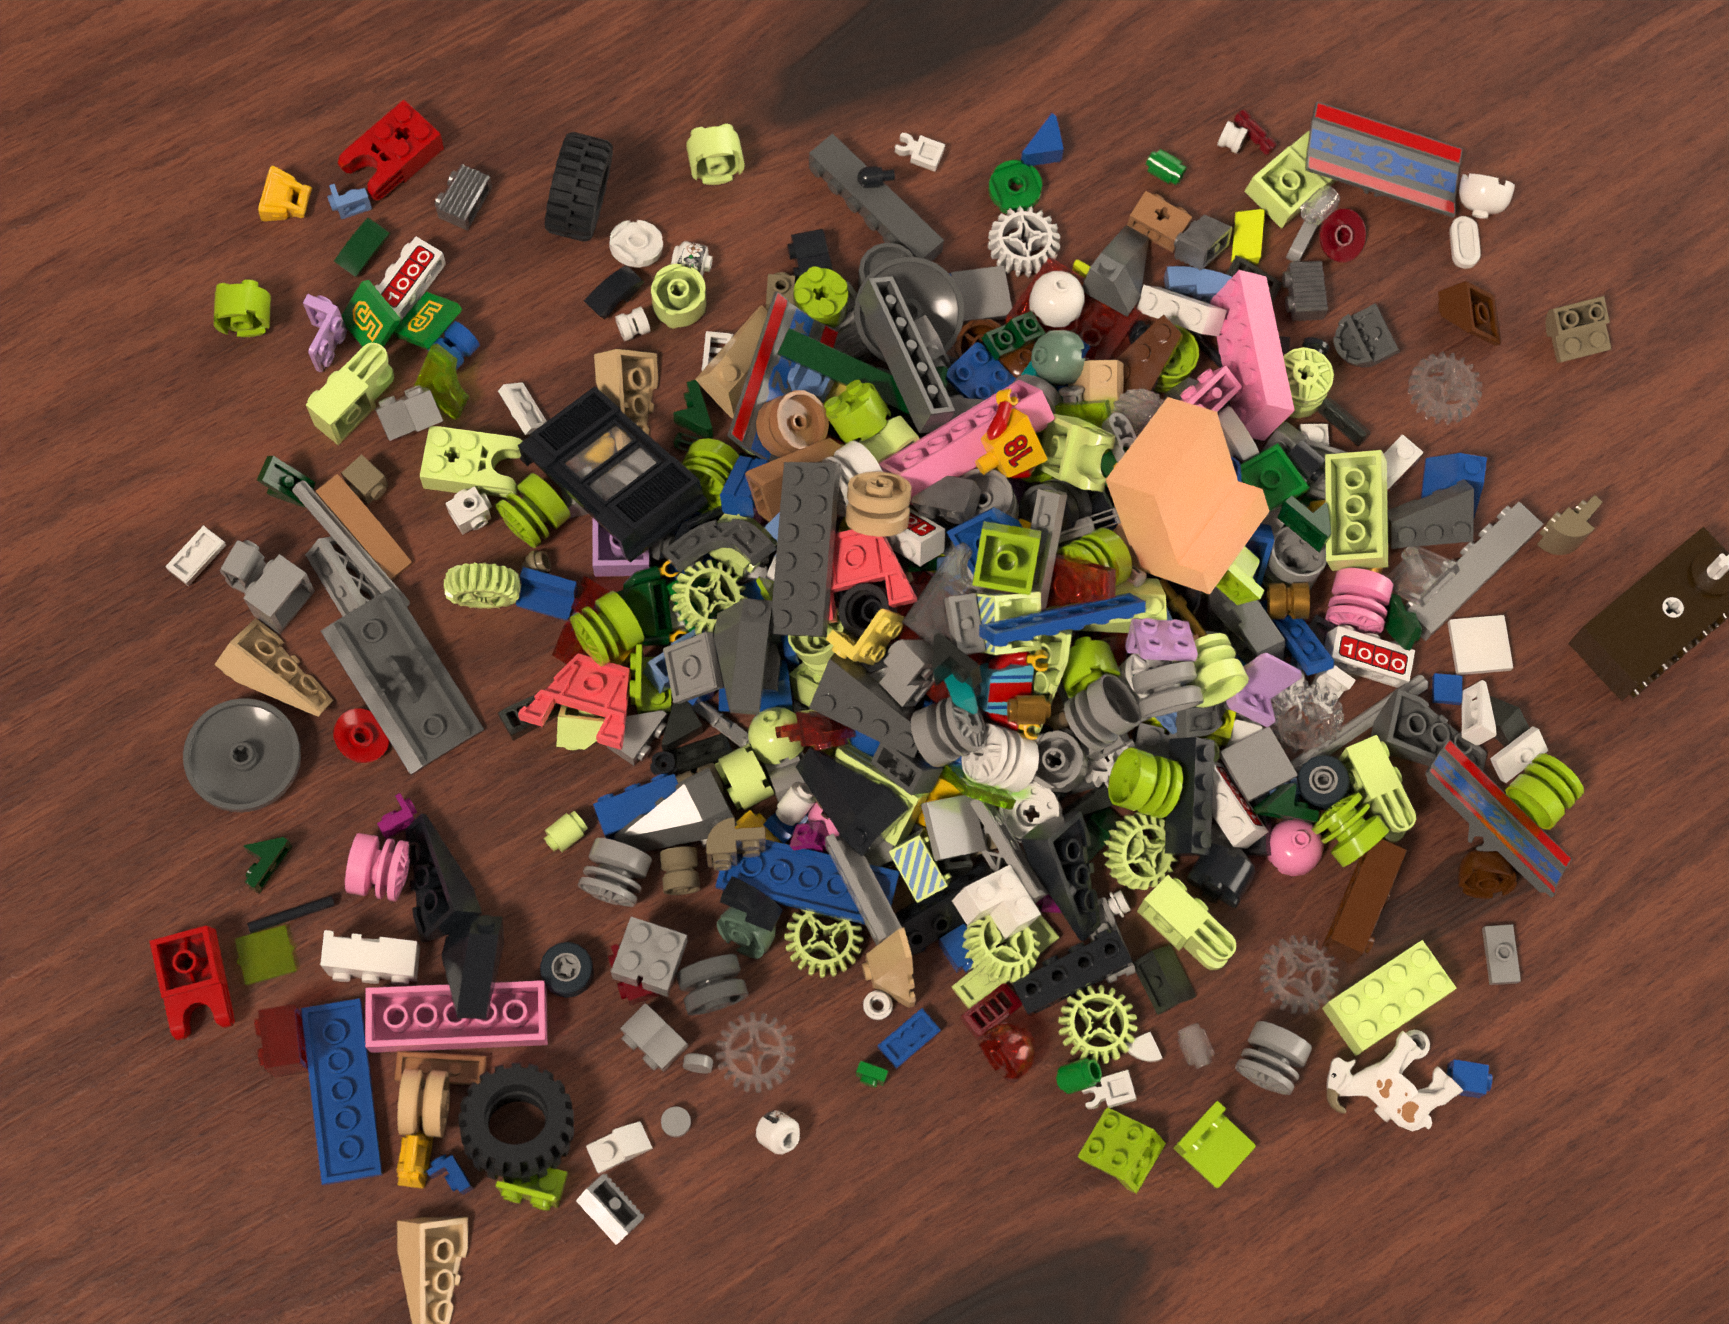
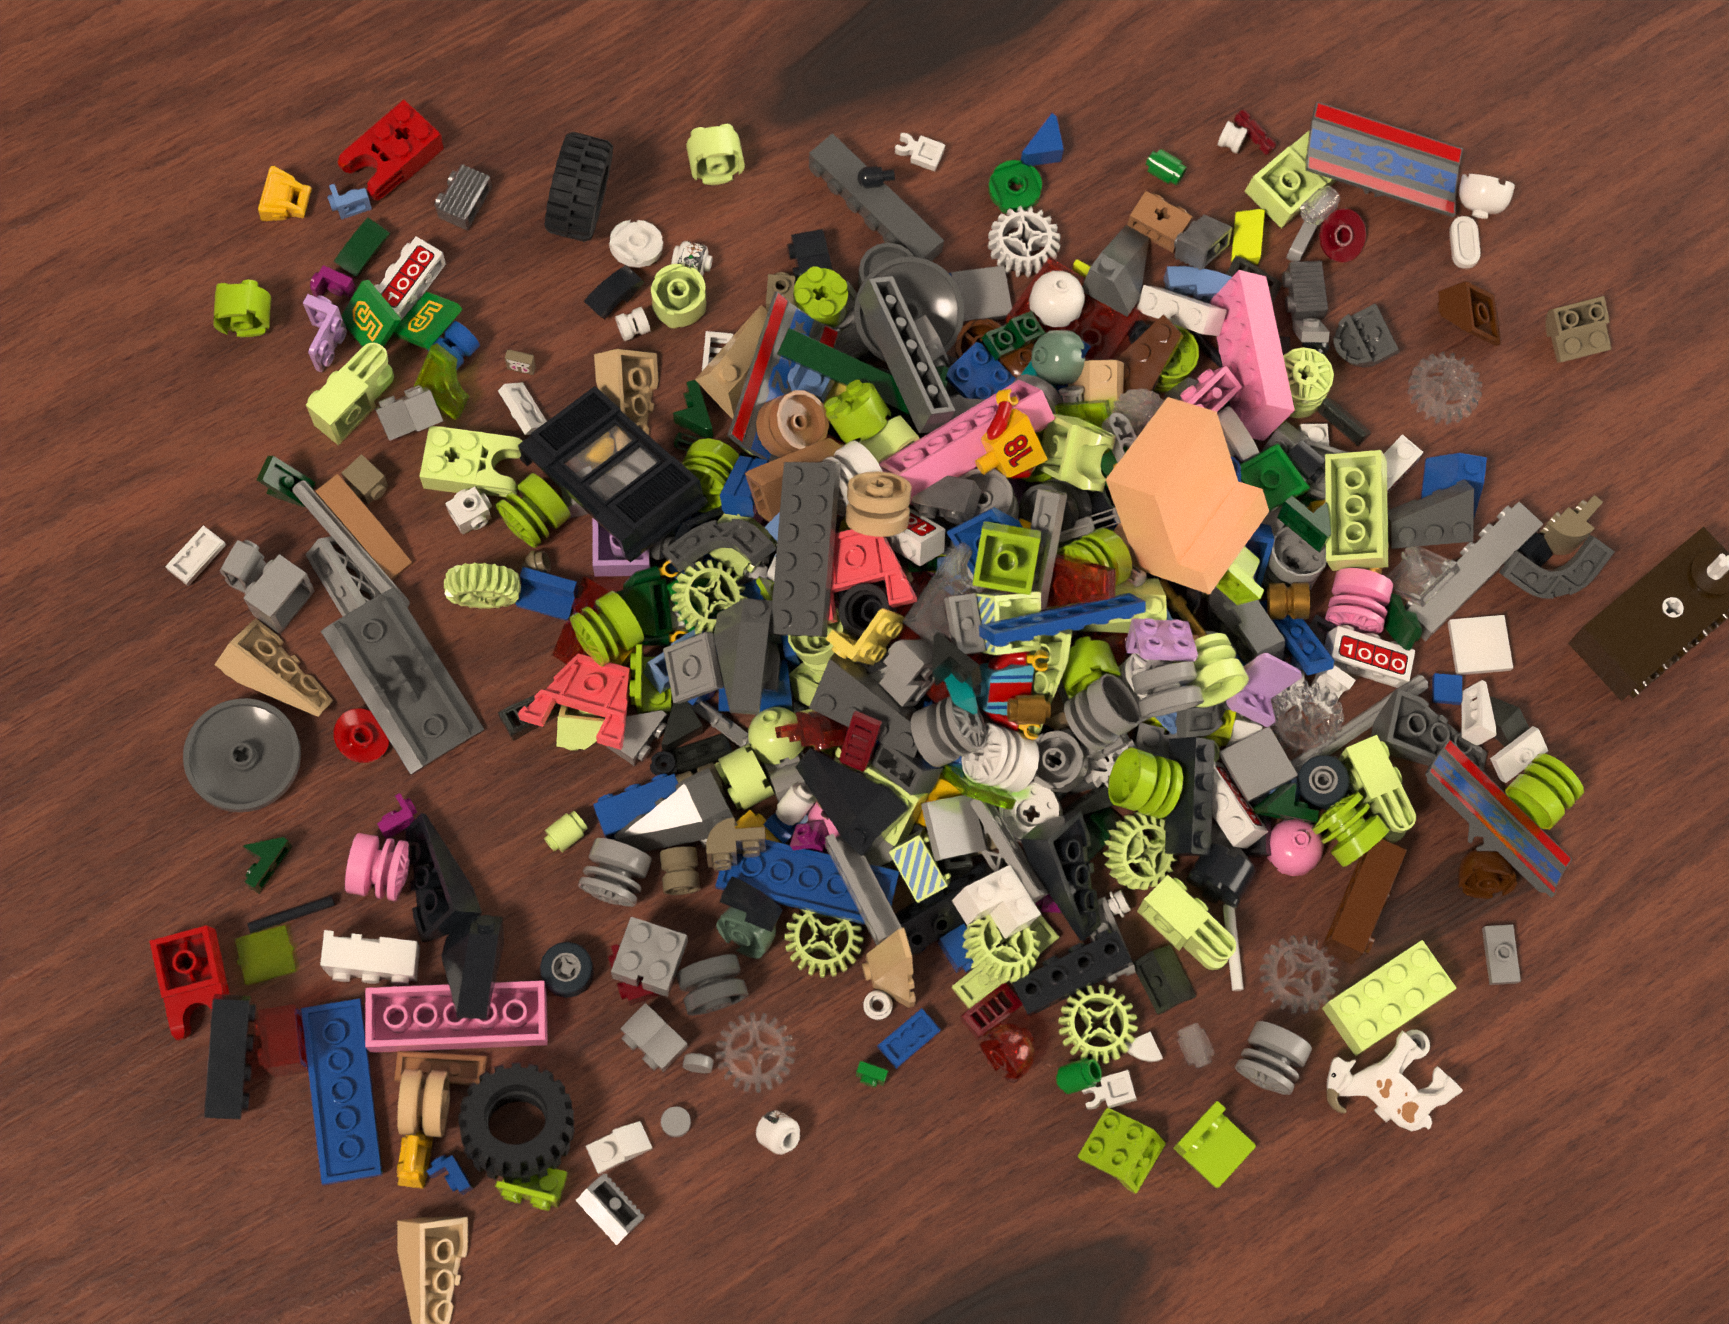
(228, 1056): none -> black brick
(332, 280): none -> magenta bracket
(520, 362): none -> dark tan tile
(860, 743): none -> dark red slope
(1234, 960): none -> white bar
(1310, 330): none -> light grey plate
(1470, 1077): blue brick -> none
(1536, 549): none -> black plate
(1562, 580): none -> dark grey plate

